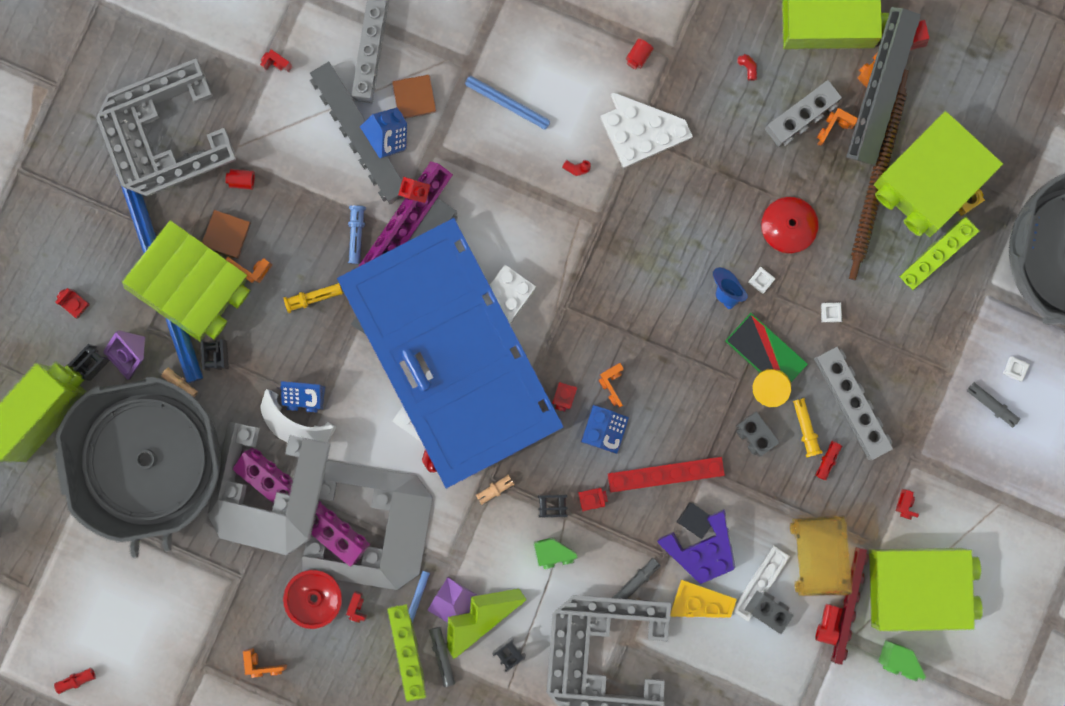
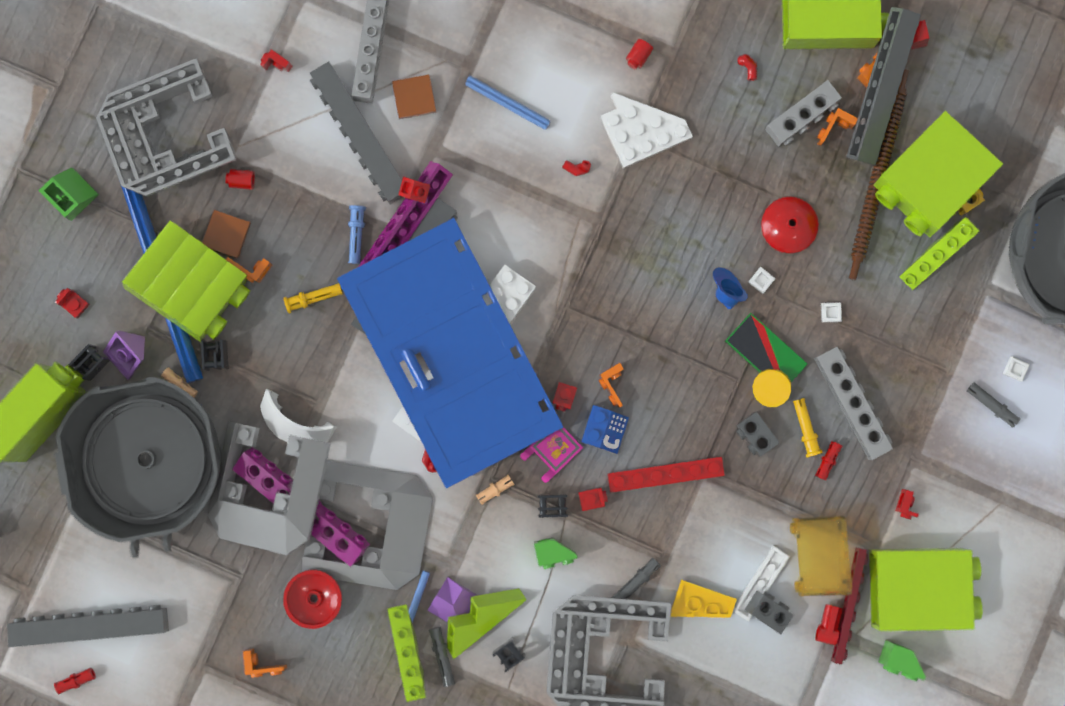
(68, 193): none -> bright green slope
(87, 627): none -> dark grey brick
(302, 395): blue slope -> none
(356, 603): red bracket -> none
(386, 132): blue slope -> none
(554, 451): none -> dark pink flag
(694, 520): black piece -> none
(707, 558): dark purple wing -> none

